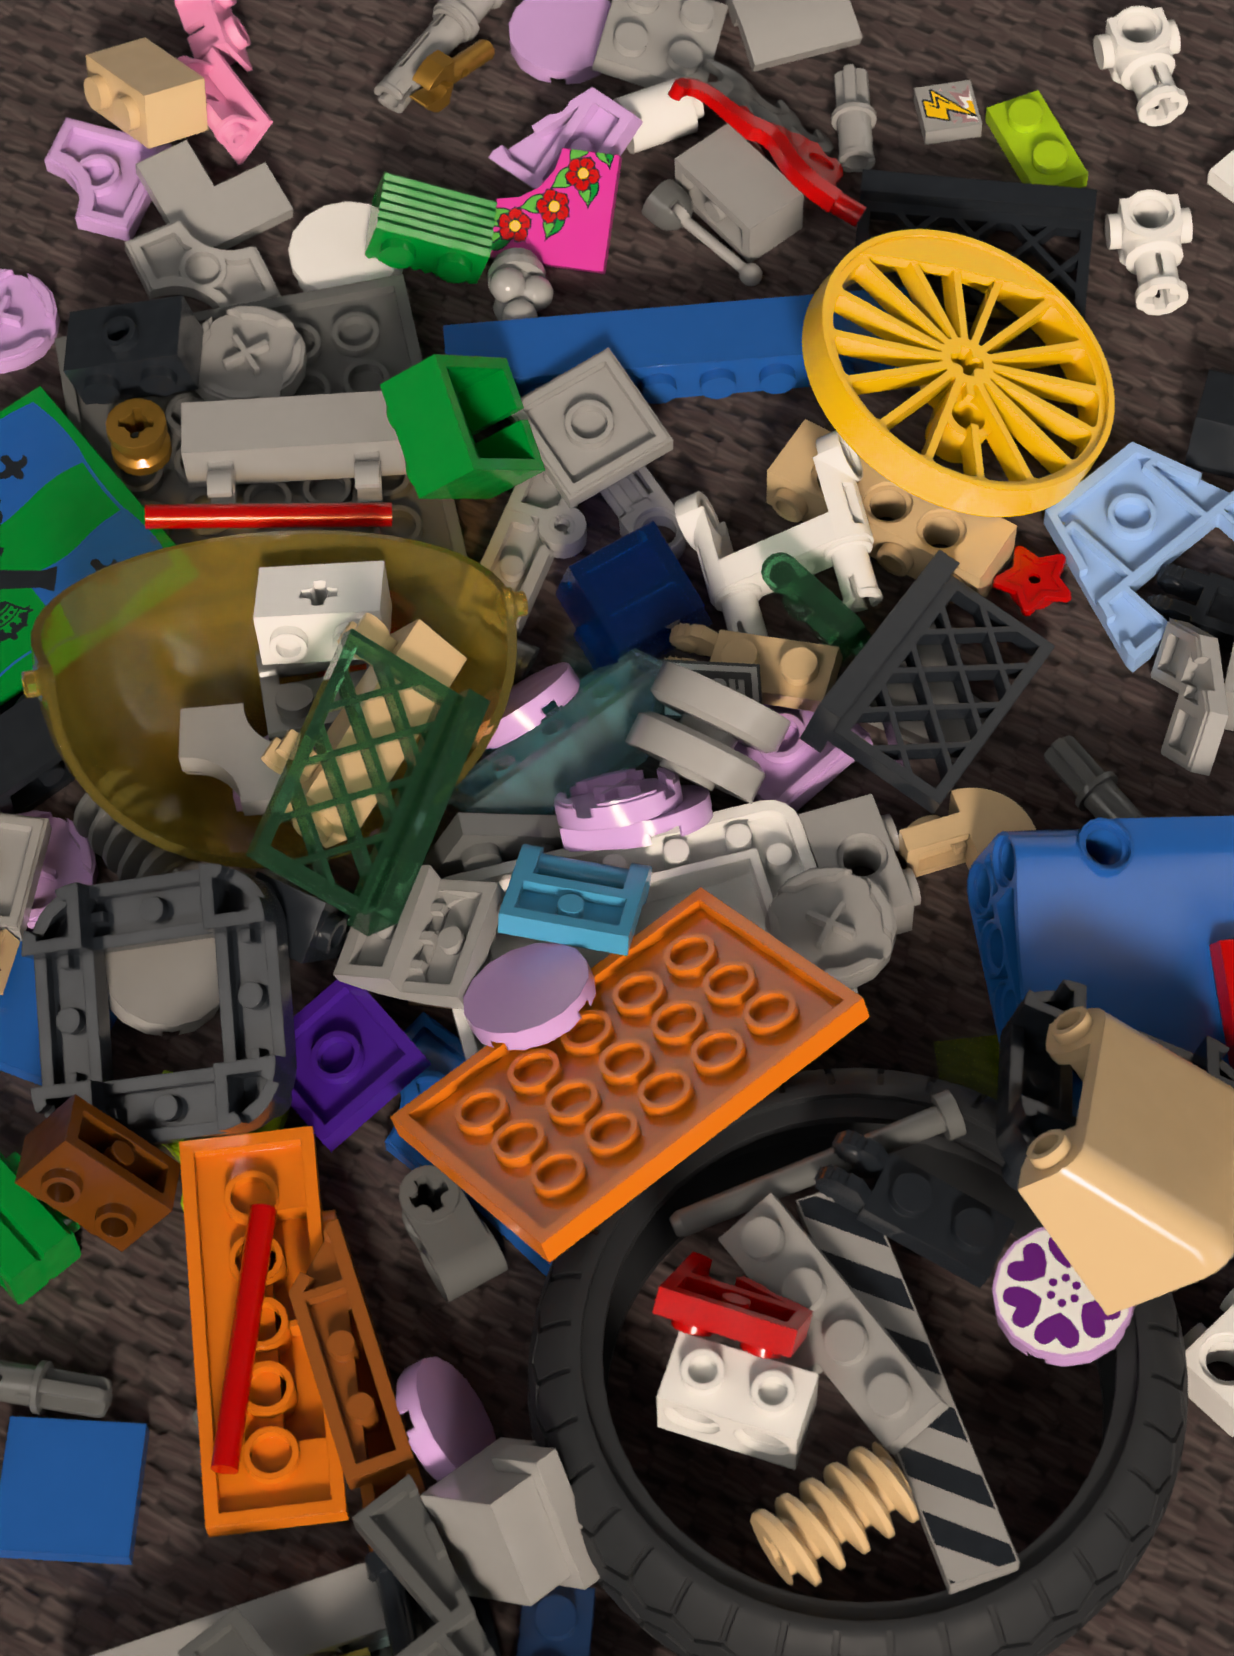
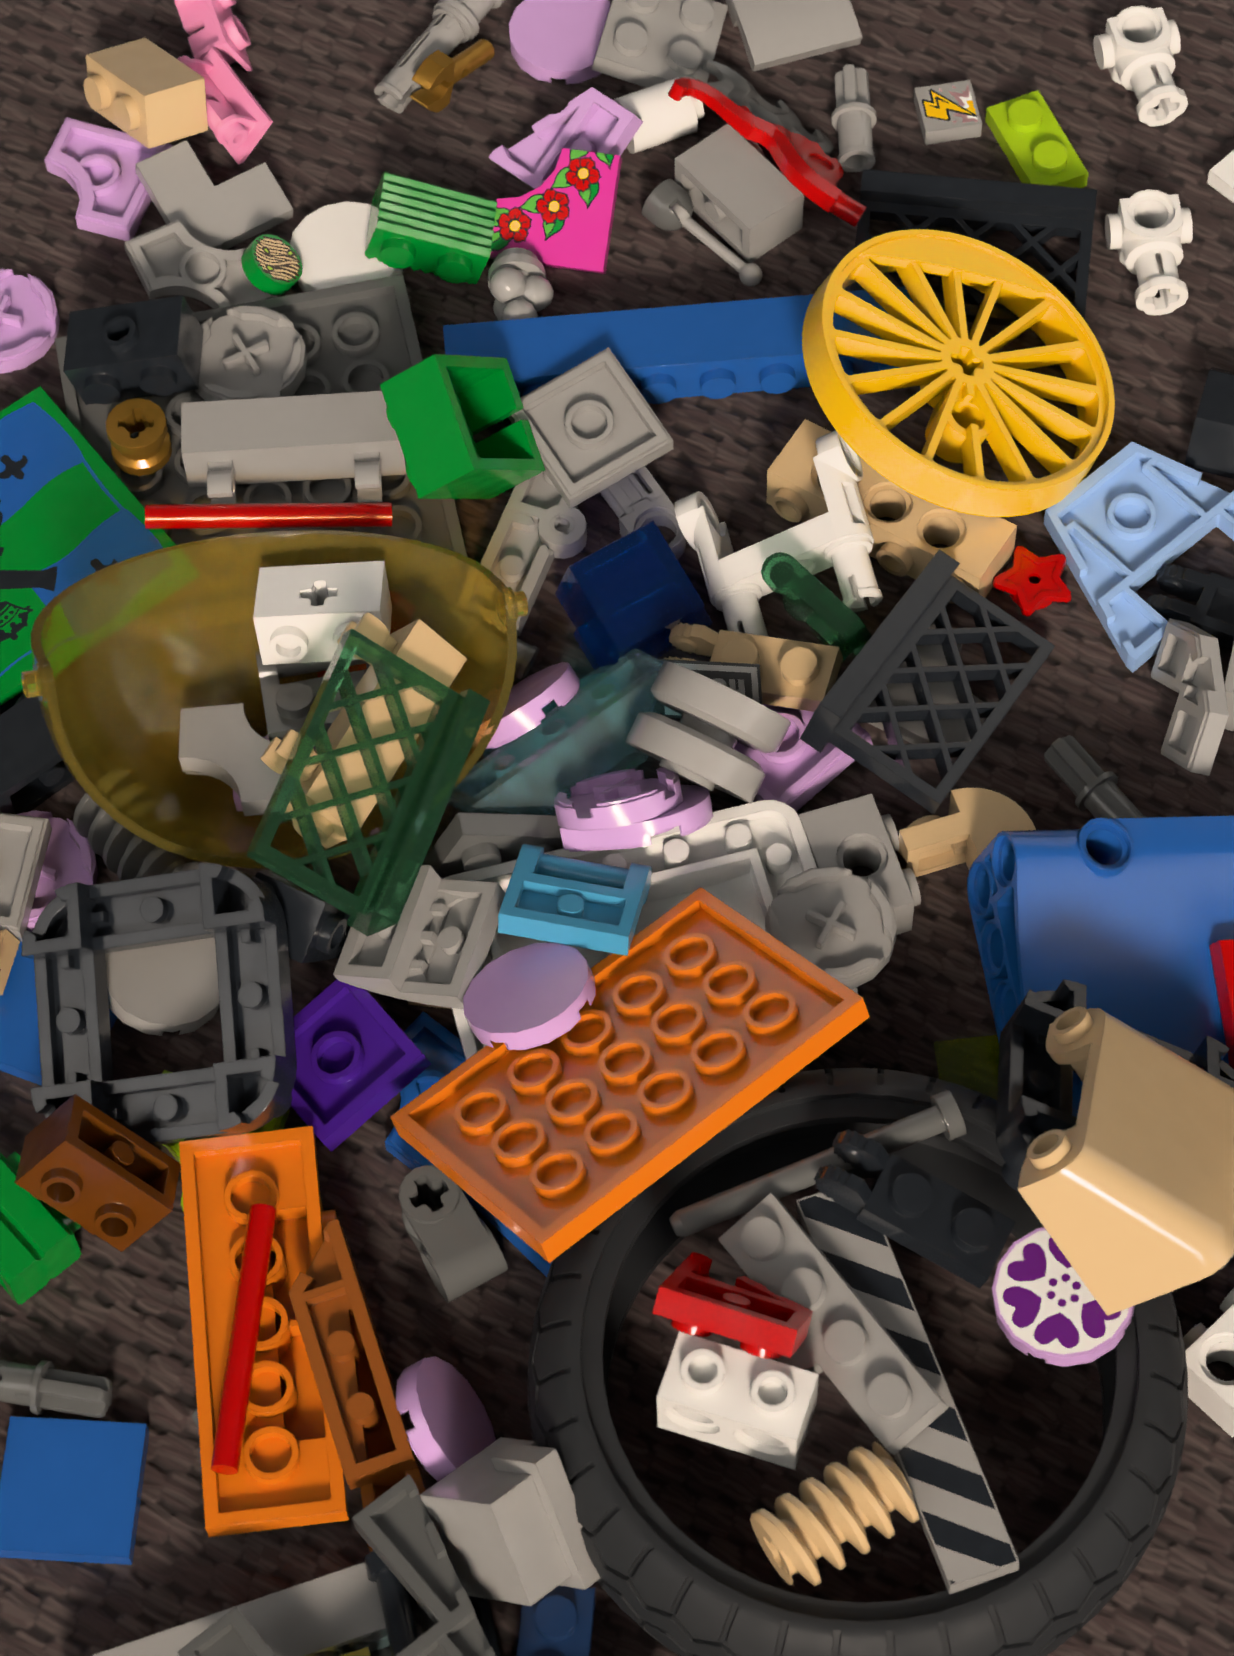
(271, 264): none -> tile

